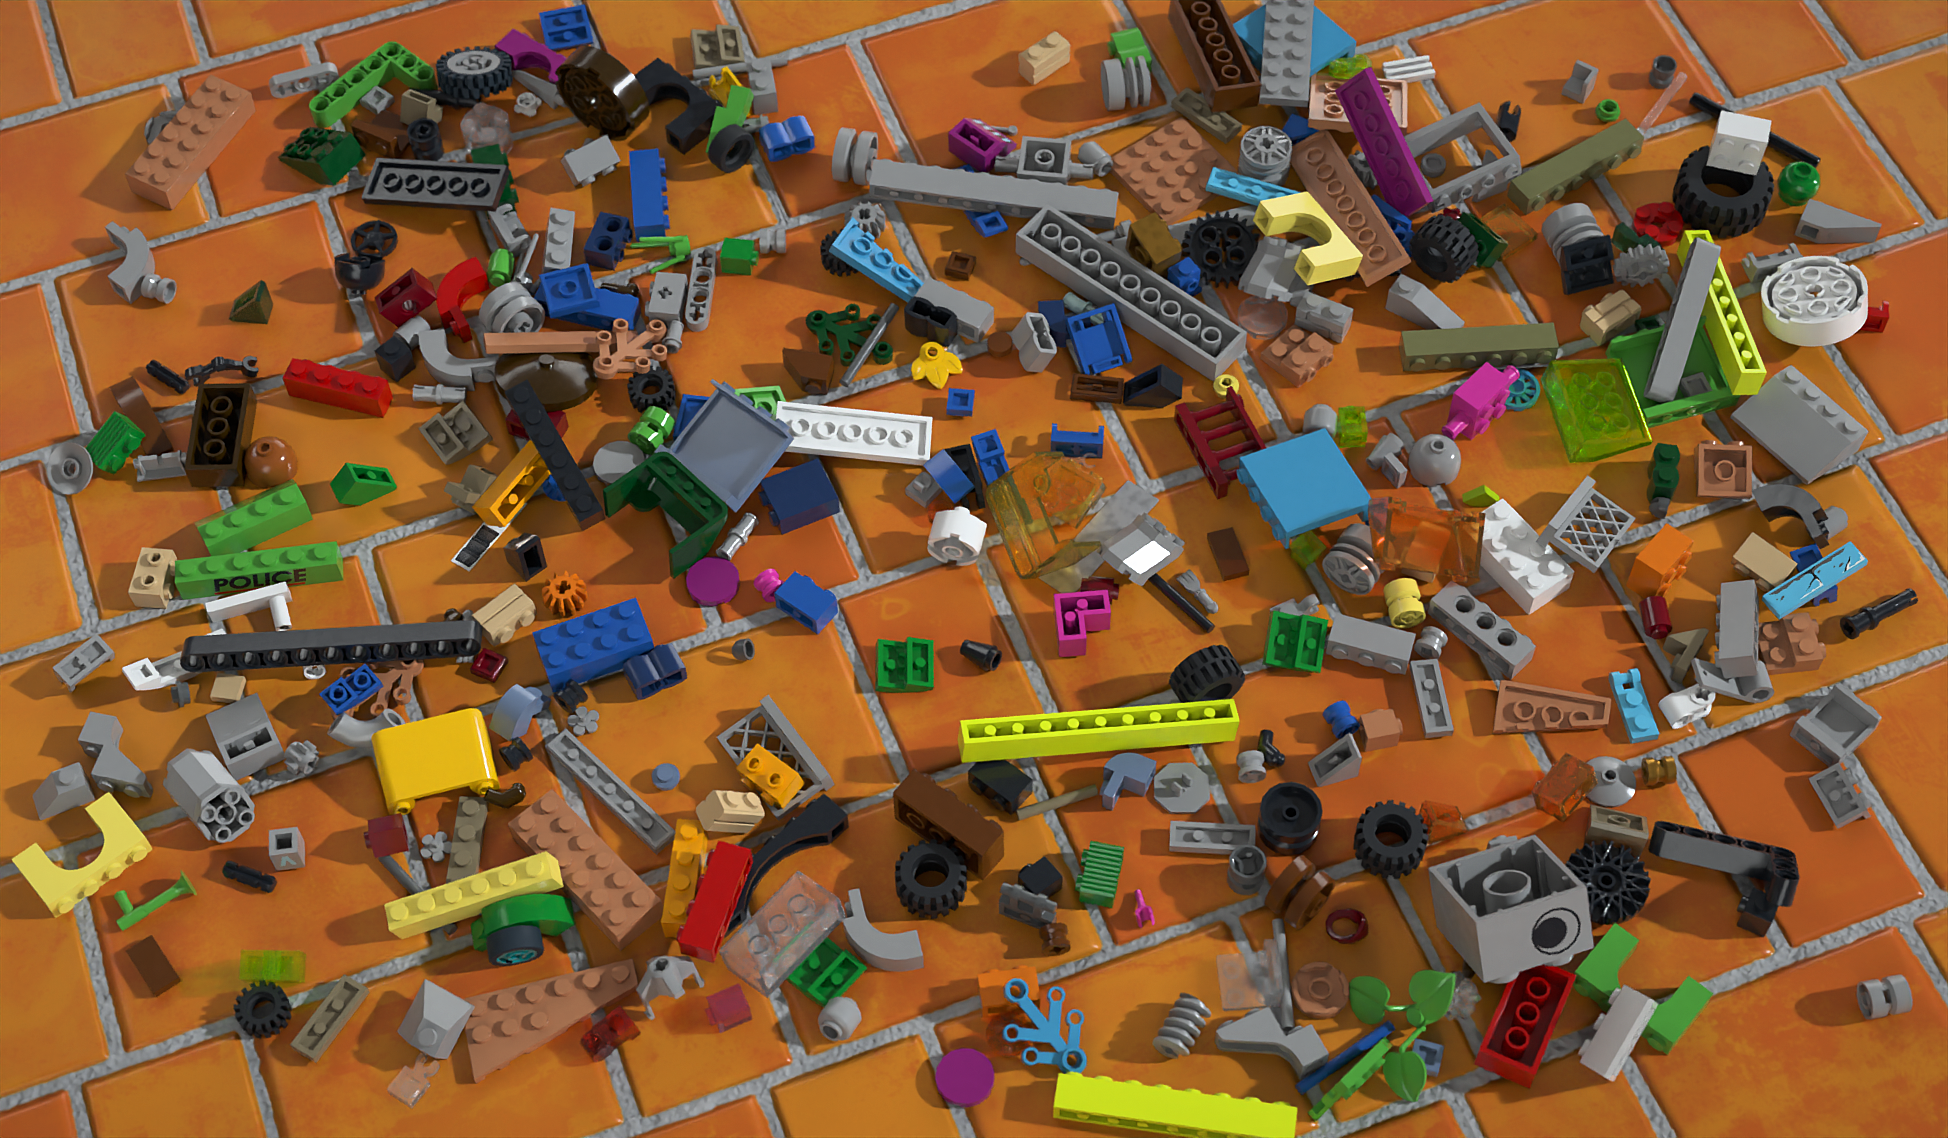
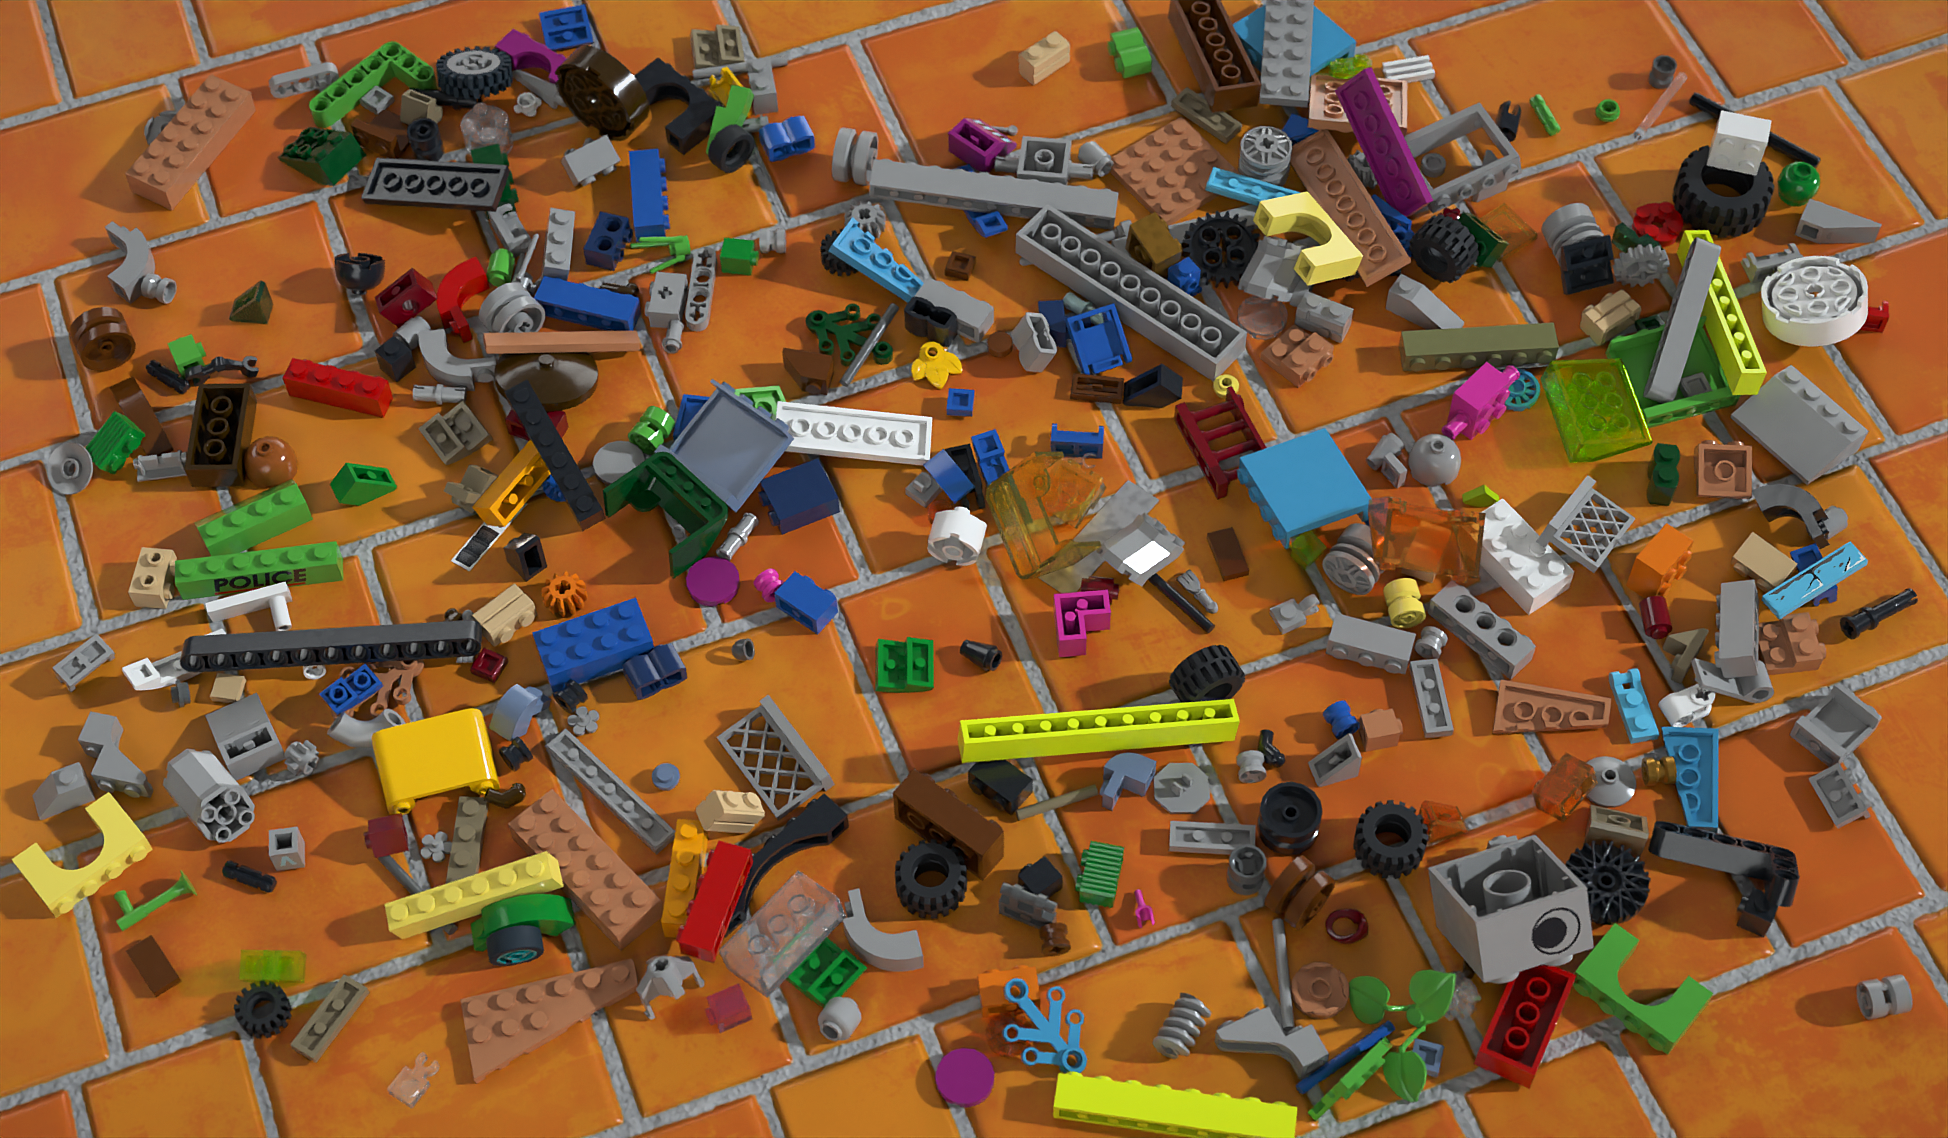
(102, 339): none -> reddish brown wheel
(187, 353): none -> bright green brick
(374, 239): black wheel -> none
(435, 1020): light grey slope -> none
(569, 290): blue tile -> none
(607, 366): nougat plant -> none
(609, 1034): clear red leg -> none
(652, 378): black tyre -> none
(769, 776): light orange brick -> none
(1123, 83): light grey wheel -> none
(1250, 979): clear bracket -> none
(1295, 642): green slope -> none
(1320, 417): light grey head -> none
(1352, 426): clear neon green brick -> none
(1544, 115): none -> bright green axle
(1575, 167): olive brick -> none
(1581, 82): light grey panel -> none
(1617, 1032): white slope -> none
(1659, 507): dark grey hinge -> none
(1697, 773): none -> dark azure wing

